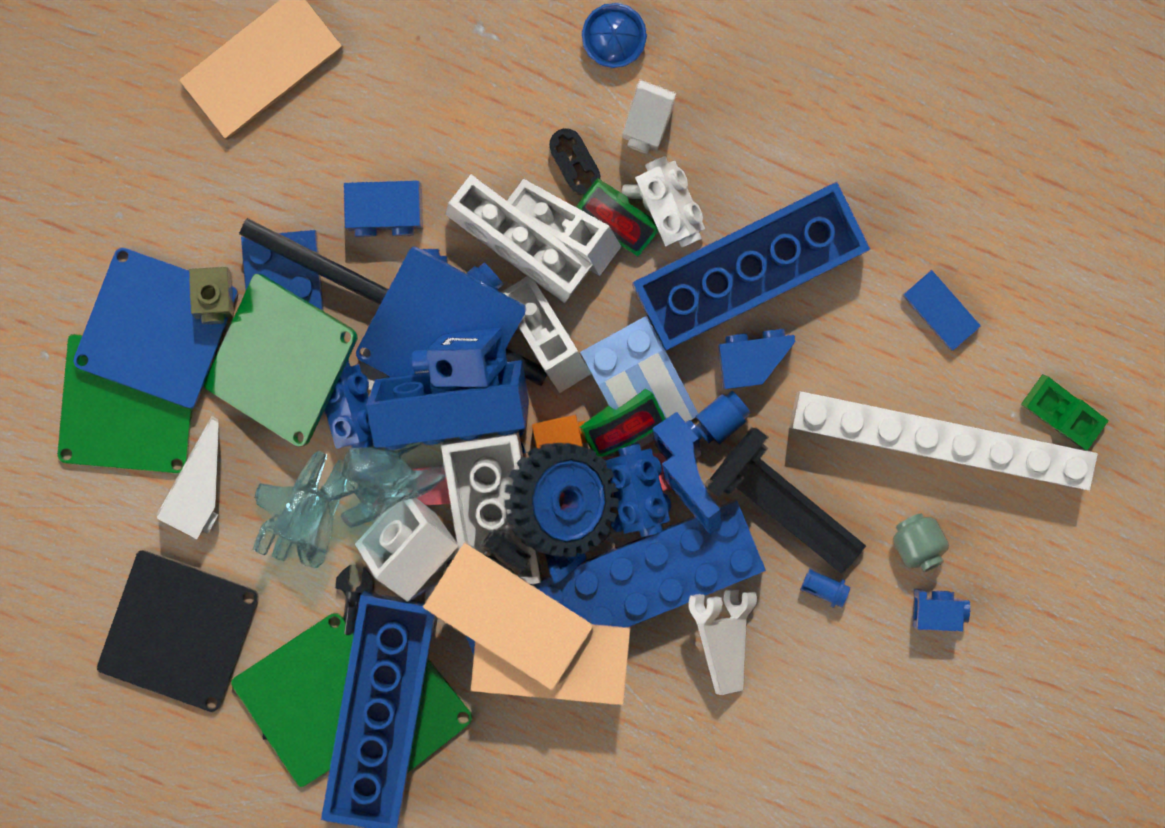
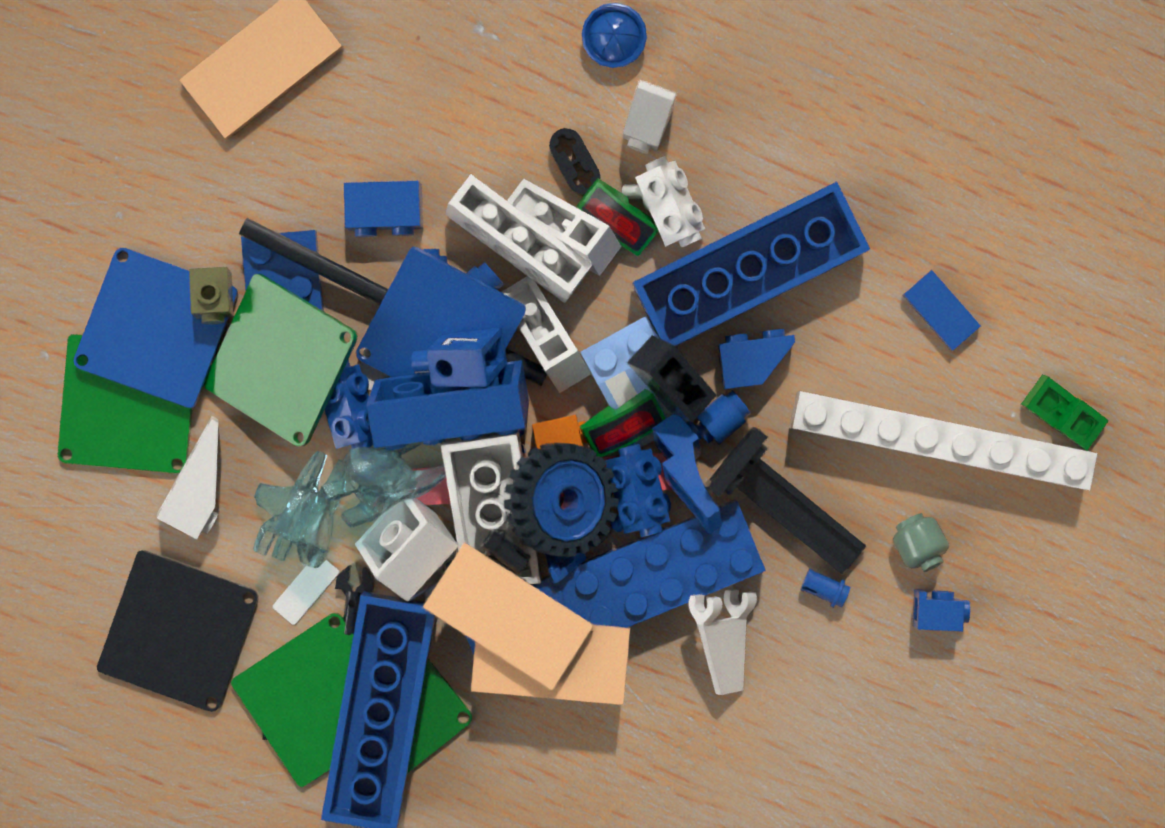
(304, 591): none -> white sticker
(672, 378): none -> black brick

